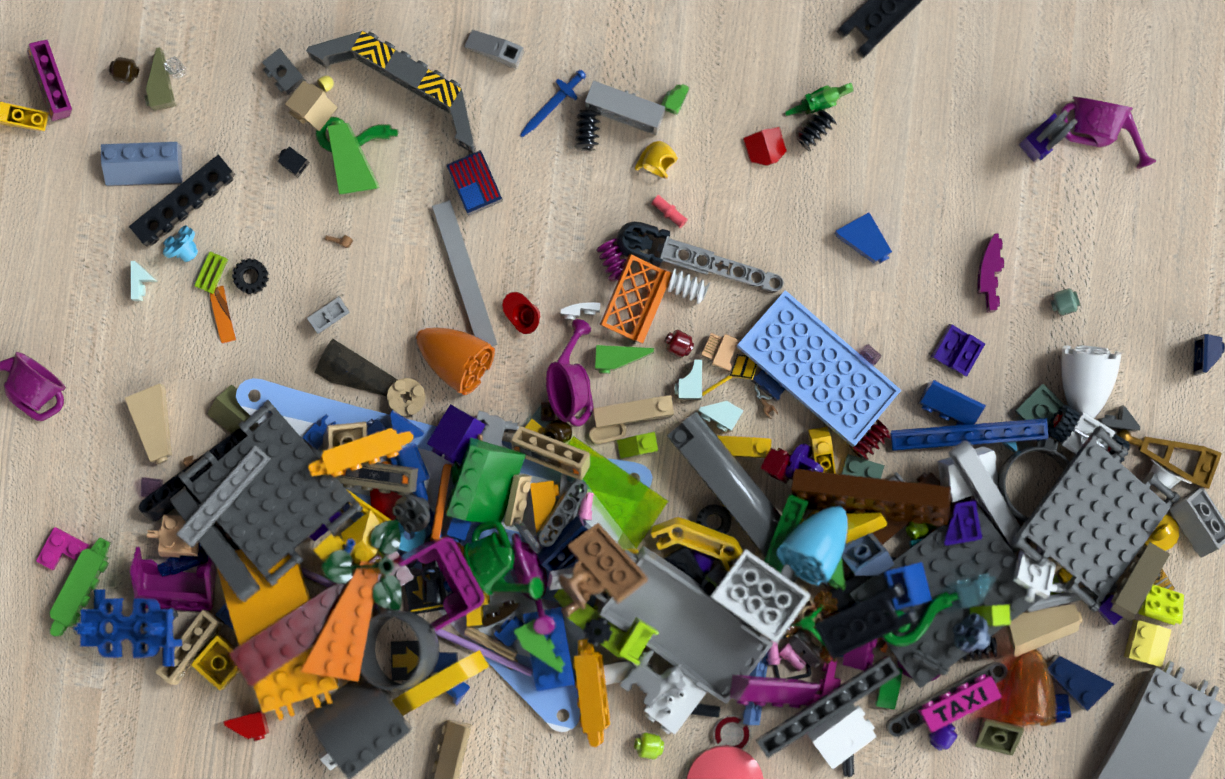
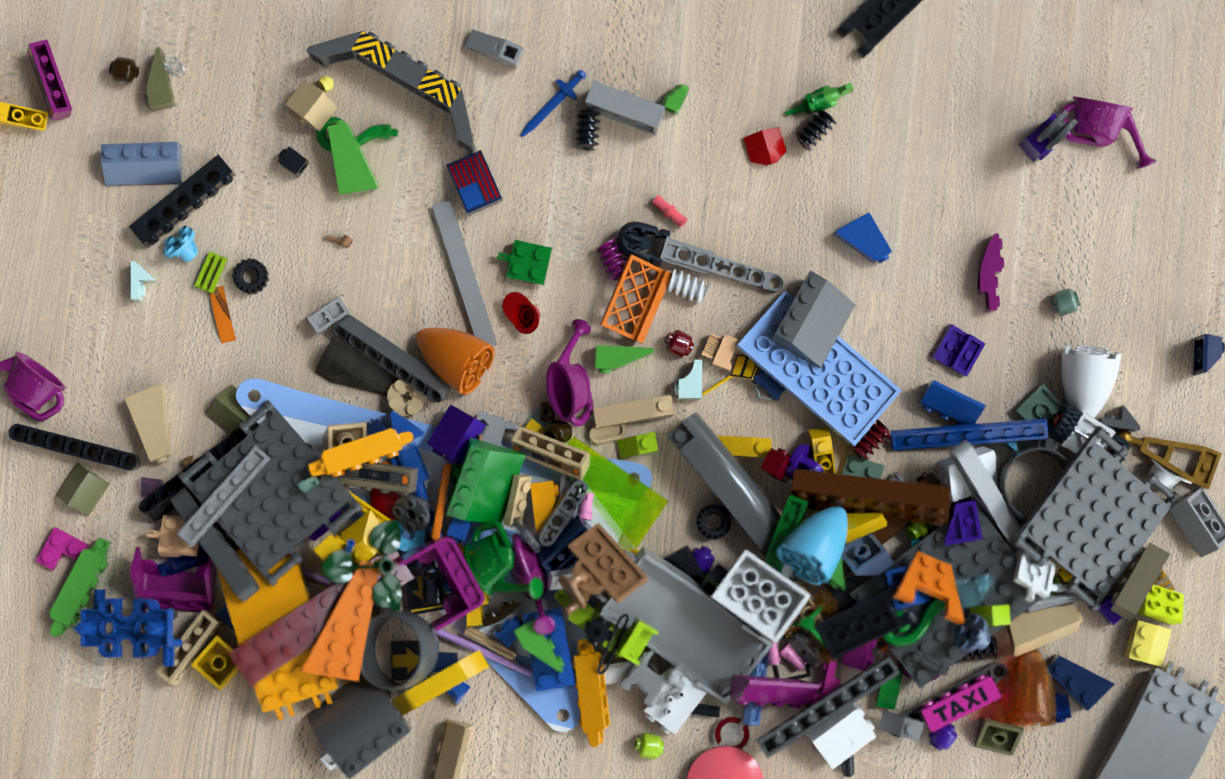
(66, 443): none -> black beam
(82, 489): none -> olive slope
(249, 725): red slope -> none
(277, 62): dark grey brick -> none
(308, 484): none -> sand green tile
(315, 434): blue plate -> none
(391, 358): none -> dark grey beam
(527, 262): none -> green plate
(574, 311): white slope -> none
(609, 642): none -> black piece
(657, 158): yellow piece -> none
(698, 538): yellow piece -> none
(722, 413): light aqua slope -> none
(767, 408): medium nougat hand -> none
(813, 320): none -> slope
(870, 354): clear purple slope -> none
(901, 725): none -> light grey slope
(934, 579): none -> orange wing
(1165, 534): yellow tile -> none

